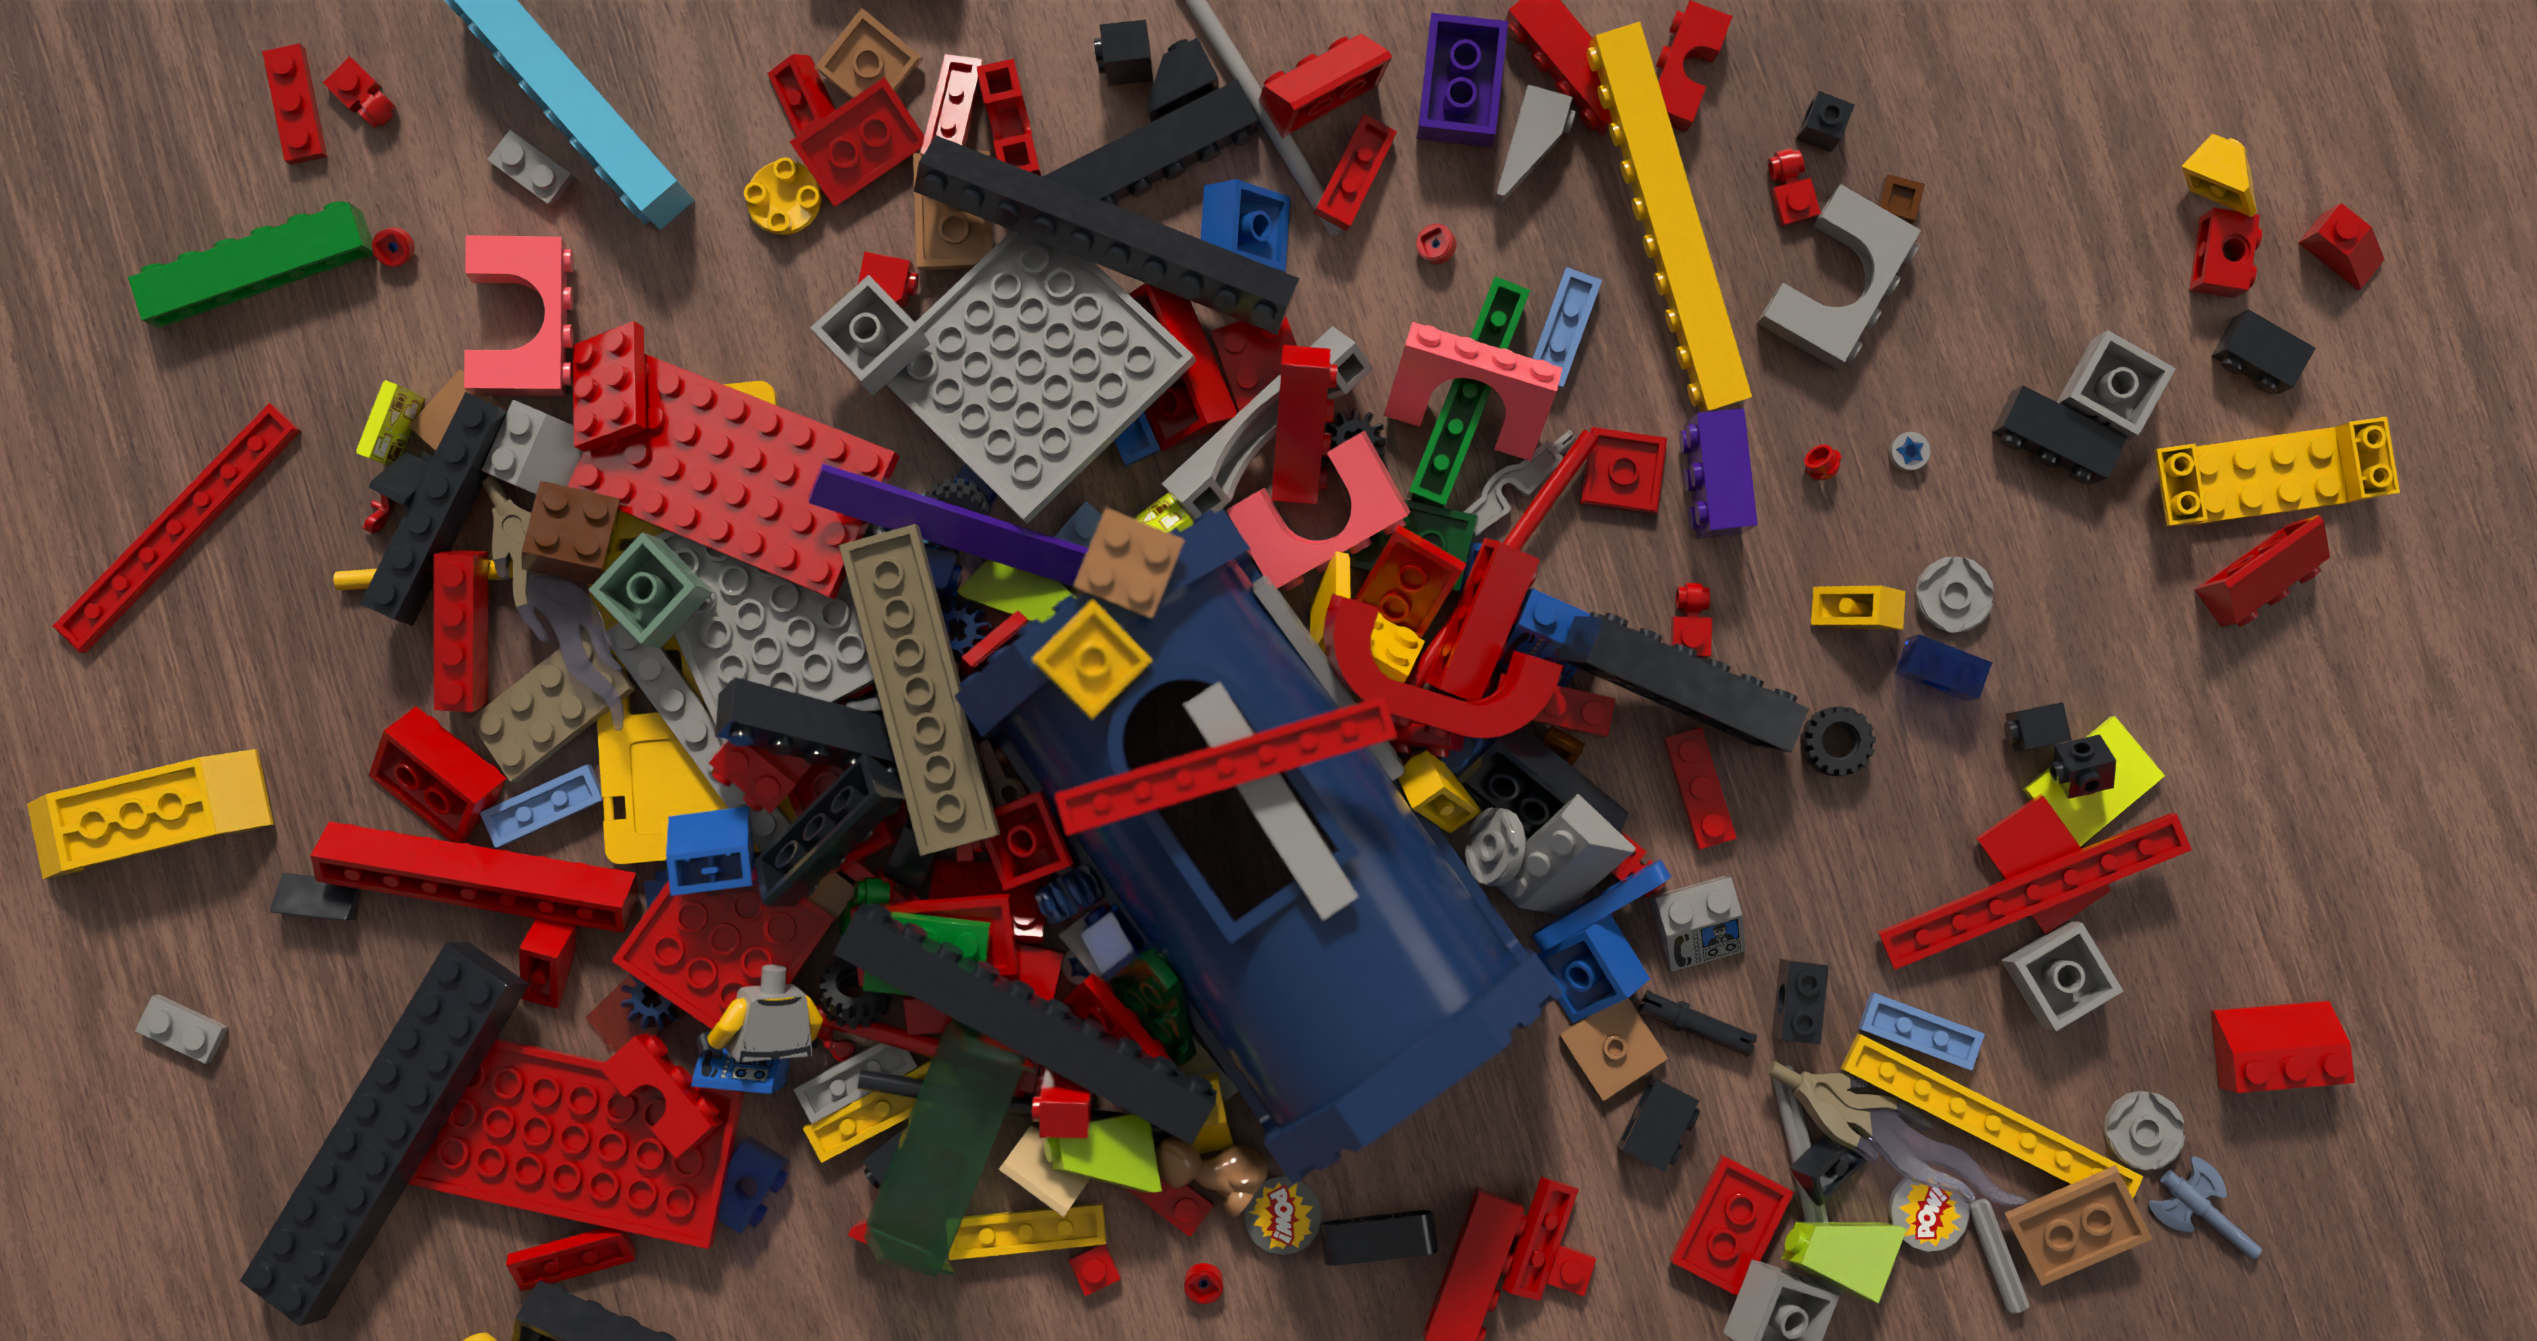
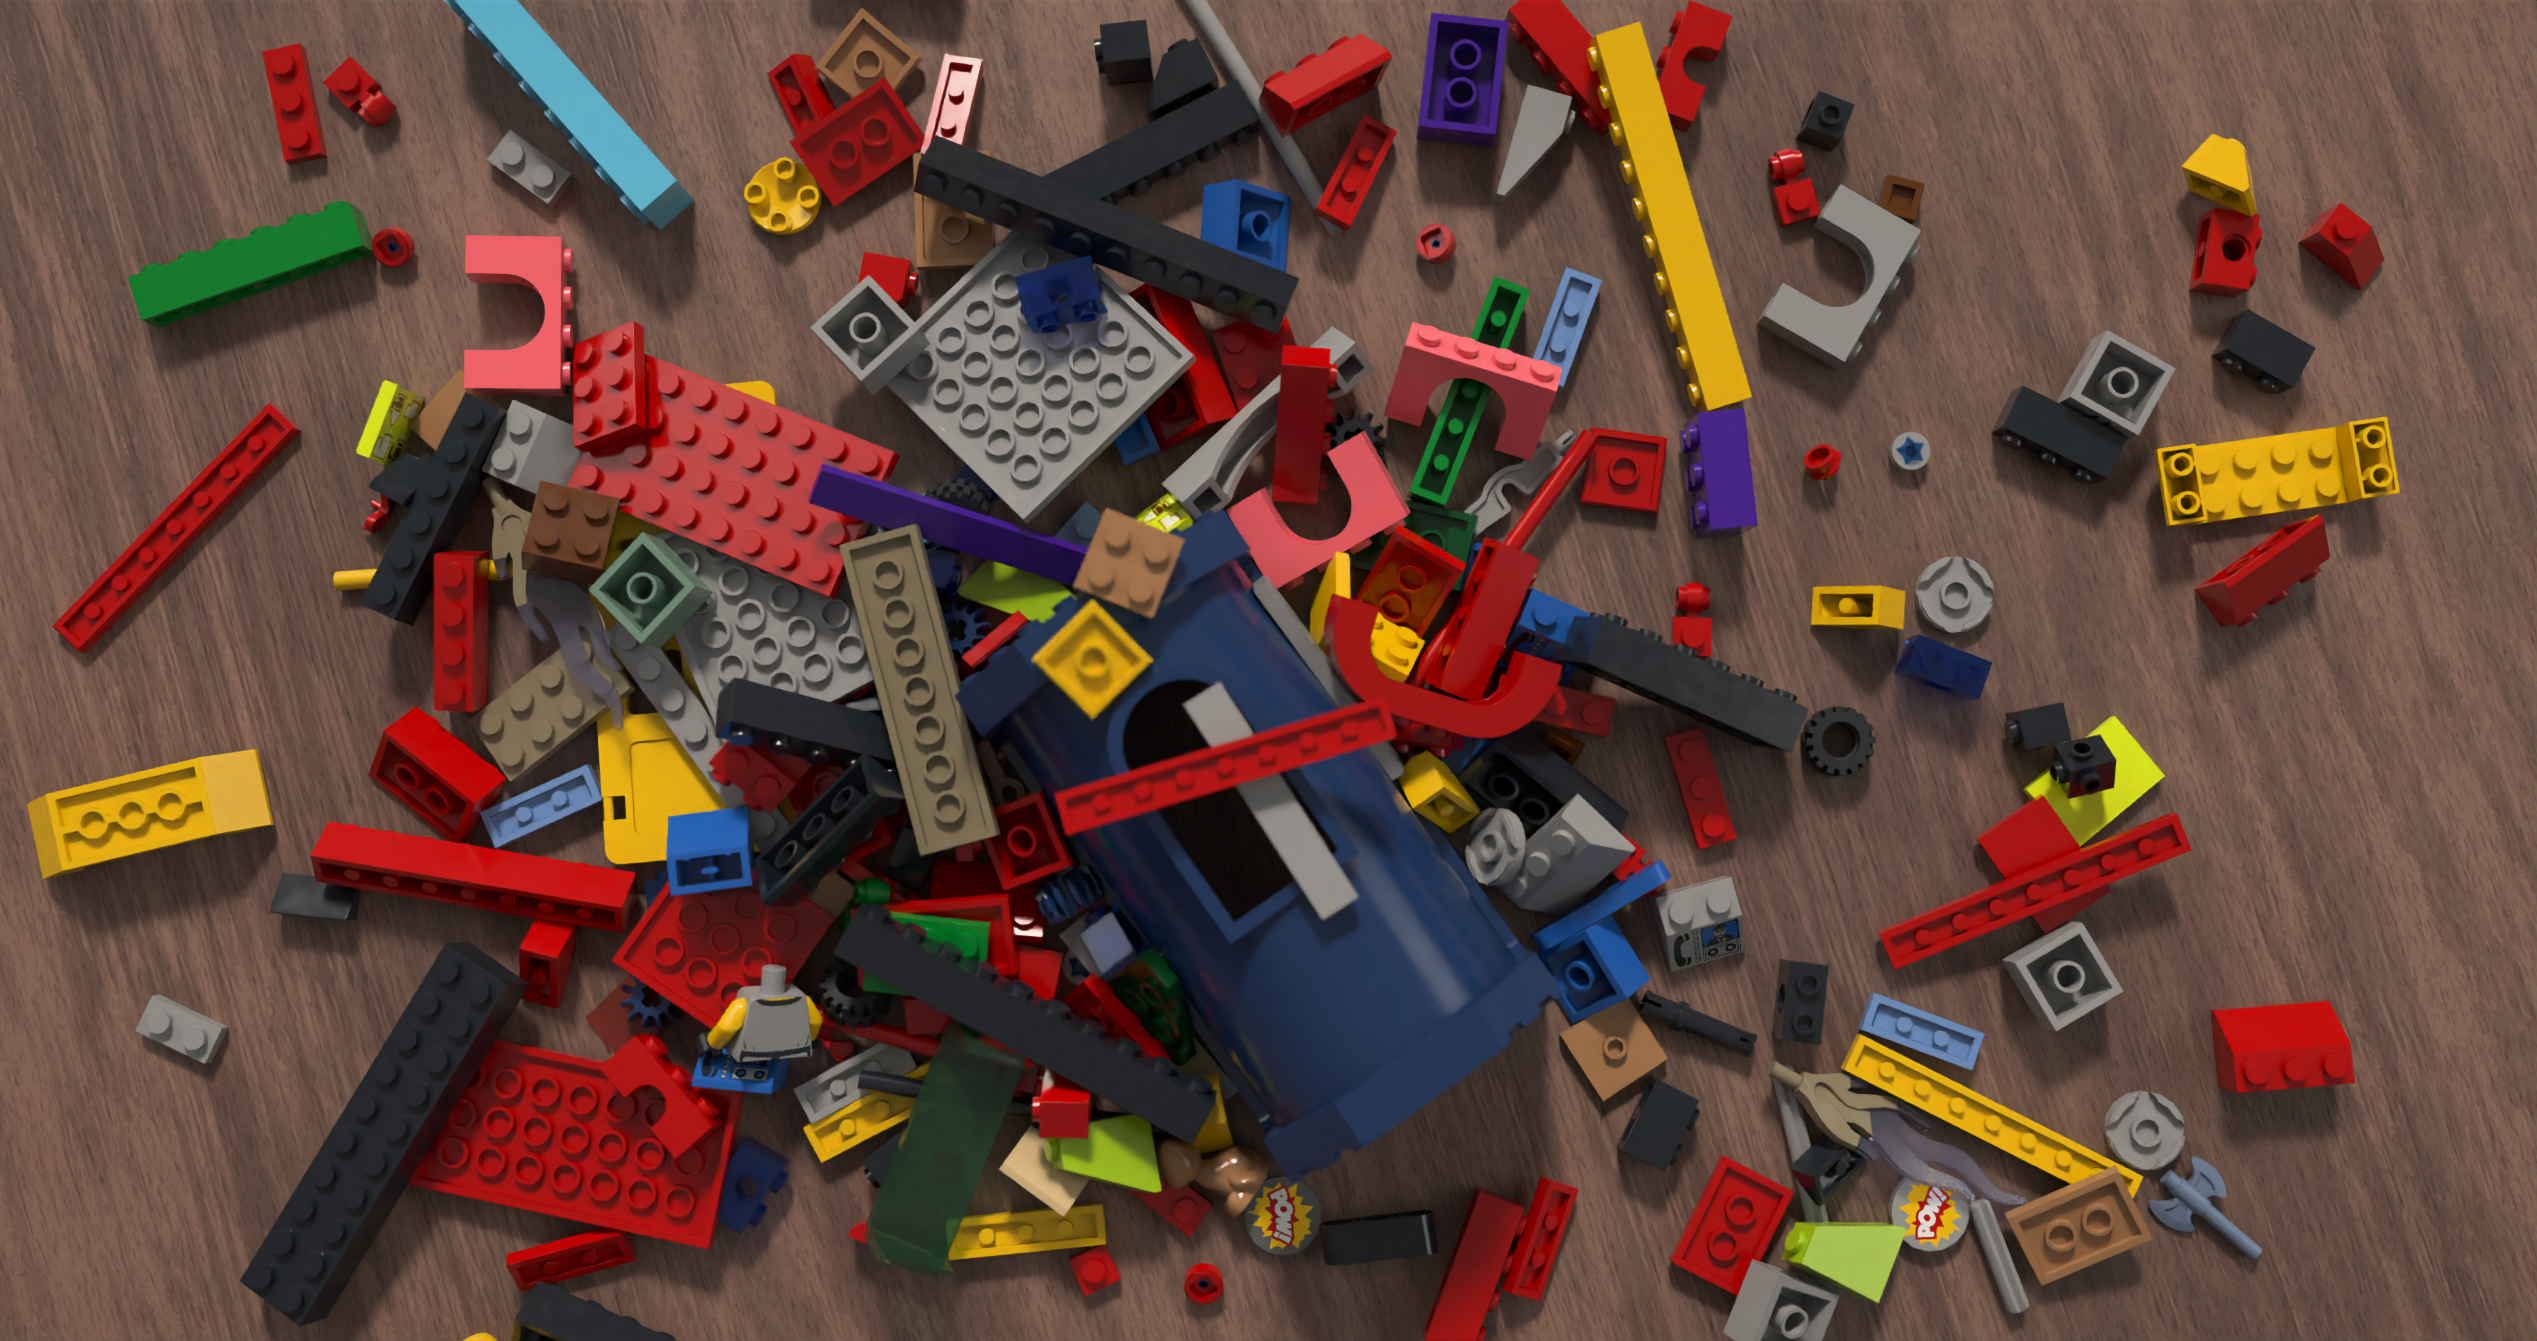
(1008, 115): red arch -> none
(1042, 287): none -> clear blue brick
(1571, 1270): red plate -> none

